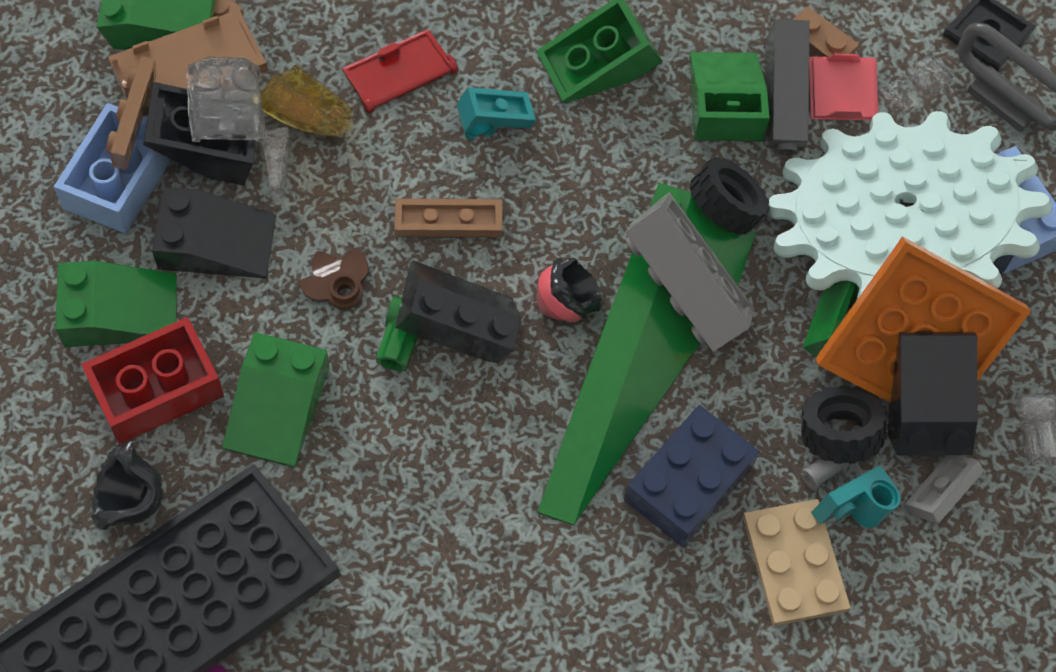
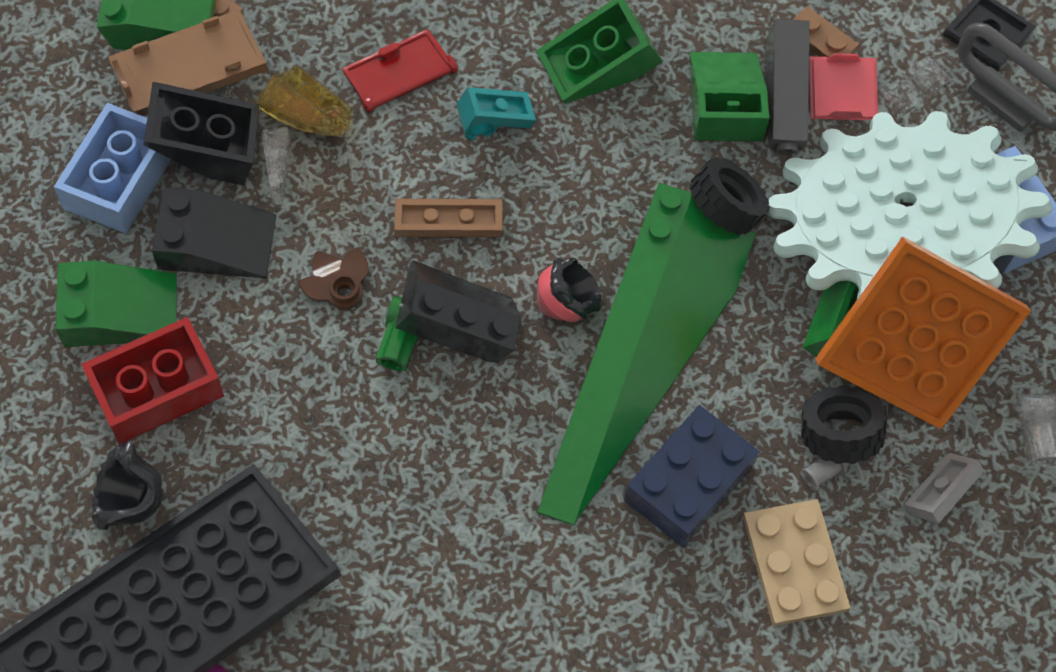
(131, 112): medium nougat plate -> none
(225, 99): clear slope -> none
(275, 399): green slope -> none
(690, 273): light grey slope -> none
(866, 499): teal plate -> none
(934, 394): black slope -> none

